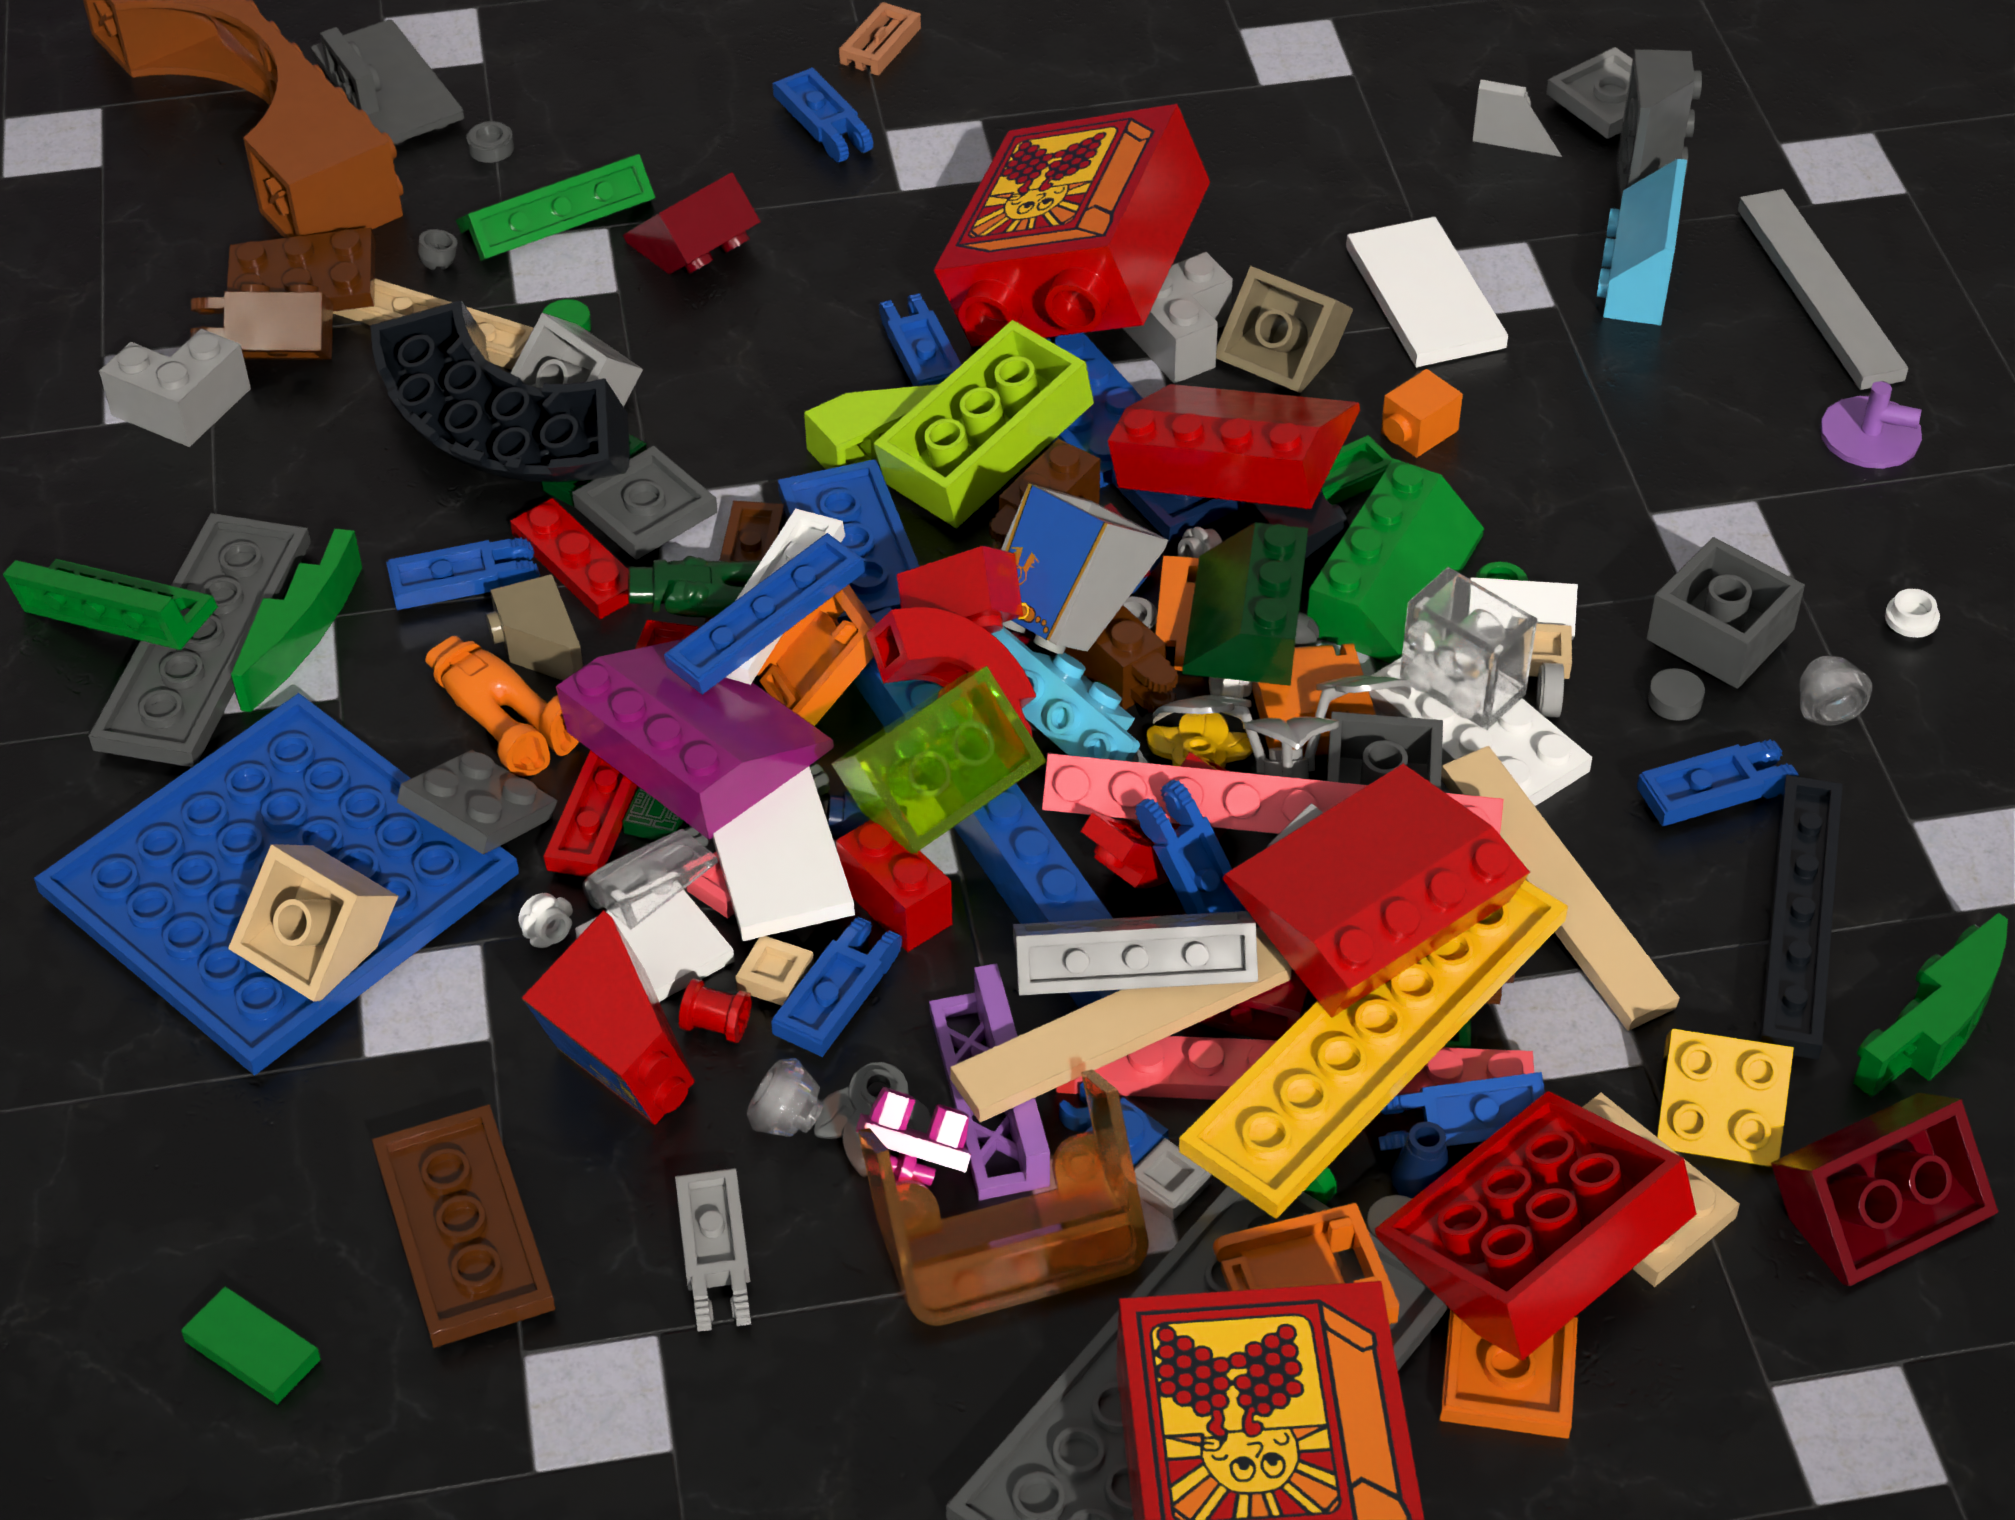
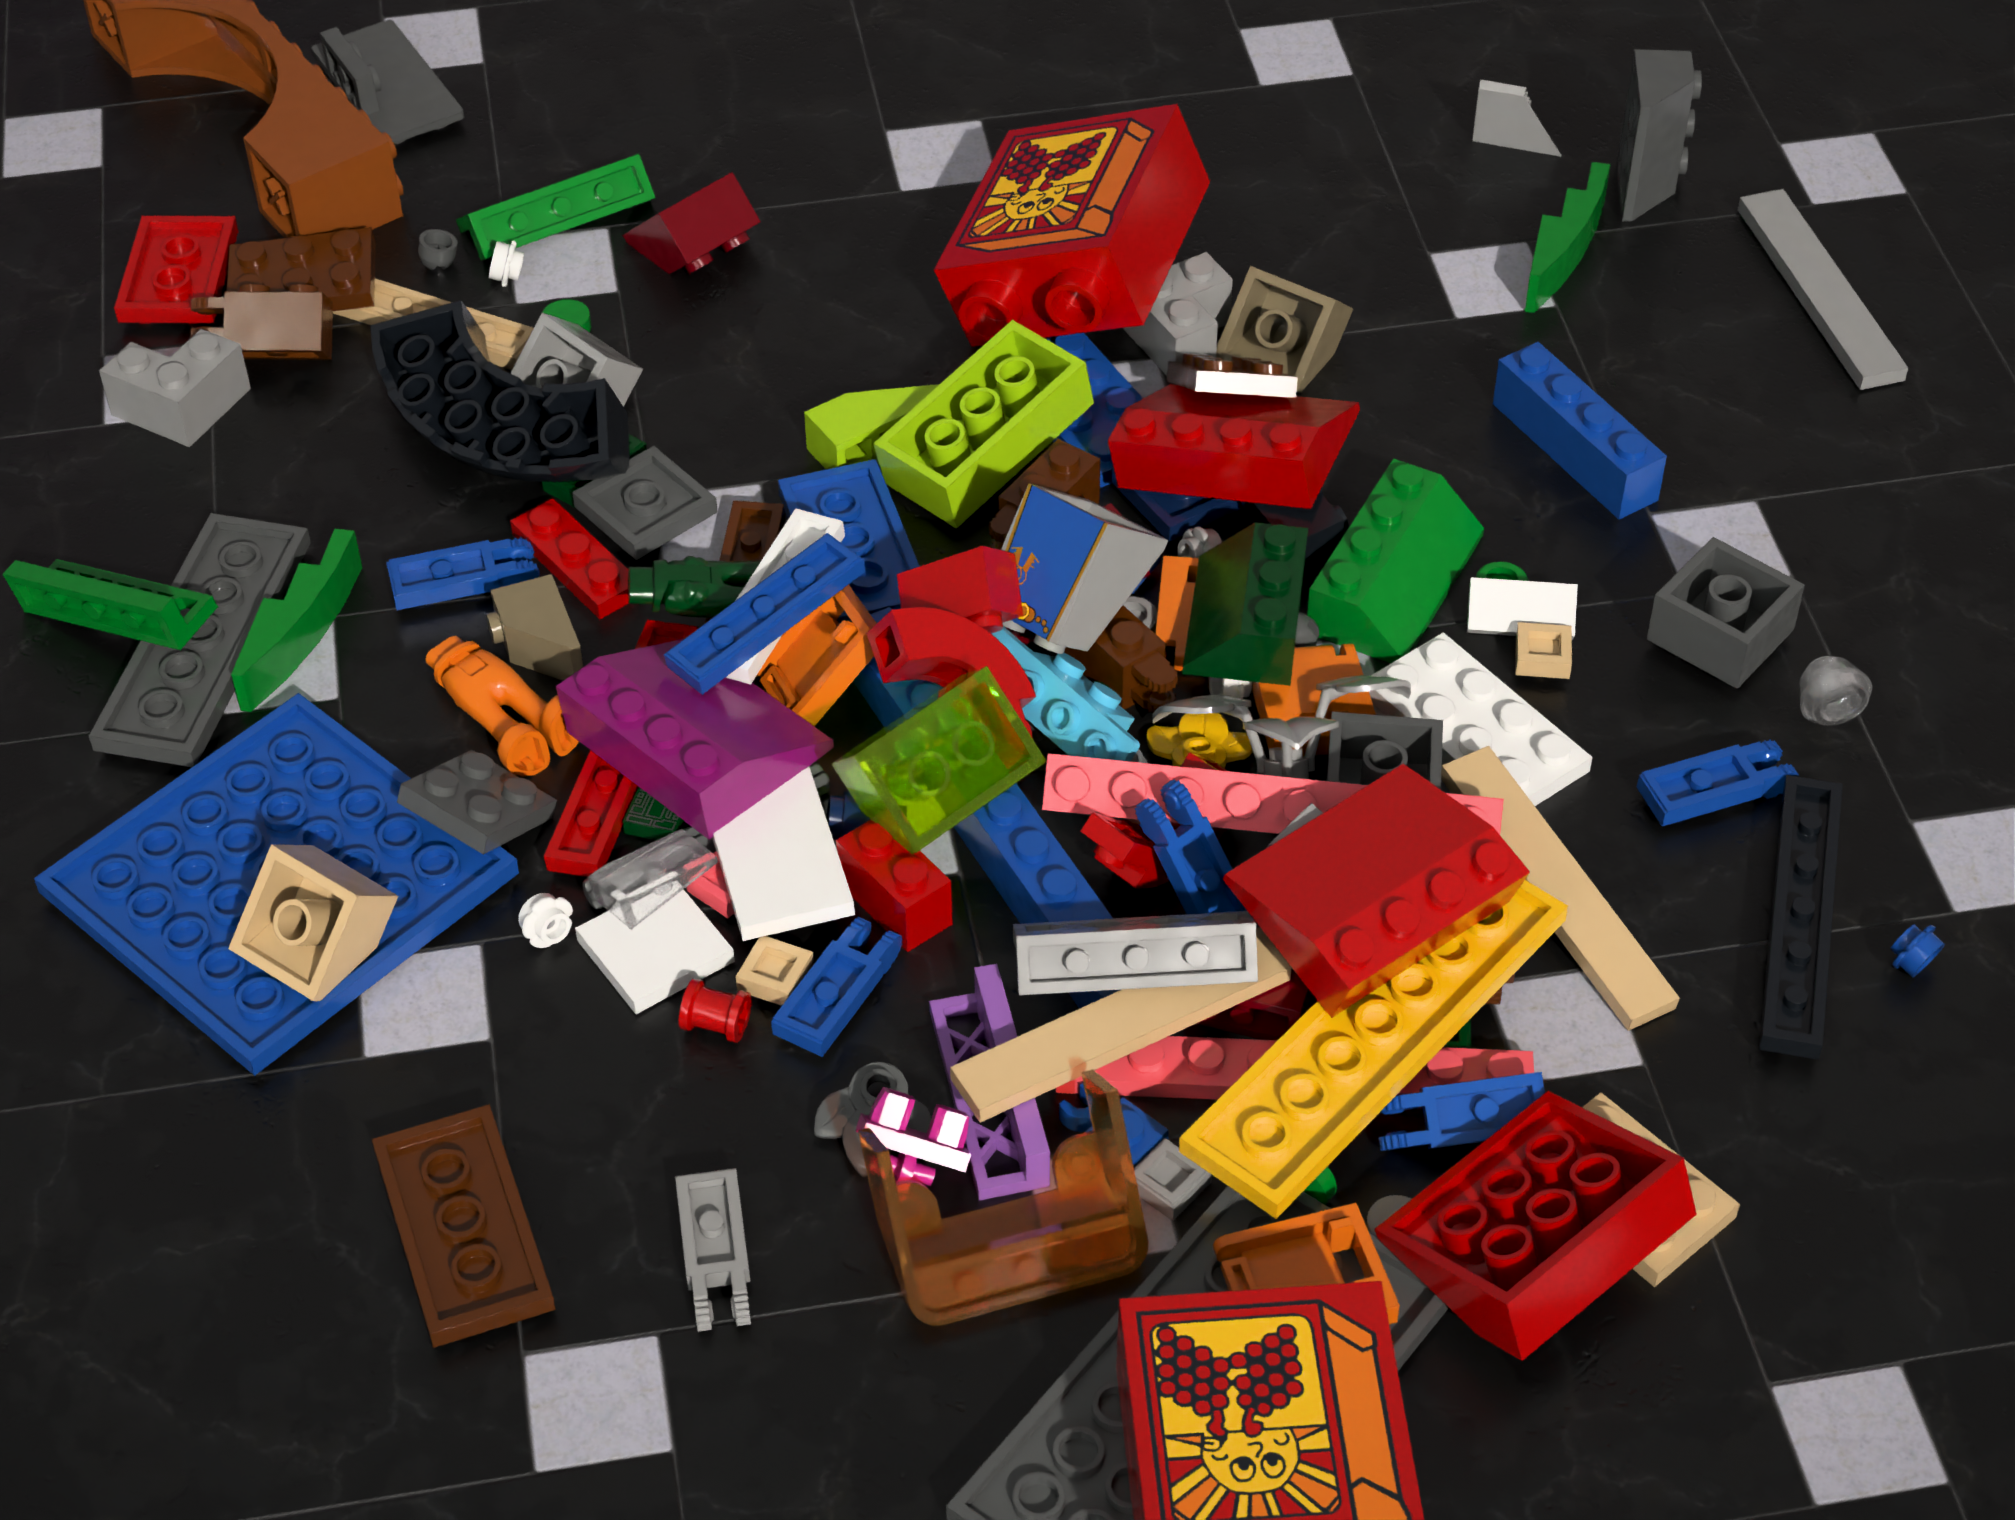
(171, 265): none -> red plate
(251, 1345): green tile -> none
(490, 142): dark grey tile -> none
(506, 262): none -> white plate
(610, 1021): red slope -> none
(785, 1100): clear cone -> none
(823, 113): blue hinge -> none
(887, 41): nougat tile -> none
(919, 342): blue hinge -> none
(1236, 376): none -> plate
(1355, 470): green tile -> none
(1420, 1160): dark blue cone -> none
(1421, 413): orange brick -> none
(1426, 291): white tile -> none
(1467, 648): clear brick -> none
(1500, 1391): orange tile -> none
(1550, 689): light grey tile -> none
(1566, 238): none -> green slope
(1579, 430): none -> blue brick
(1595, 90): light grey plate -> none
(1642, 246): medium azure slope -> none
(1676, 694): dark grey tile -> none
(1724, 1097): yellow bracket -> none
(1872, 429): medium lavender shield -> none
(1887, 1186): dark red slope -> none
(1912, 613): white plate -> none
(1916, 949): none -> blue plate
(1941, 1015): green slope -> none

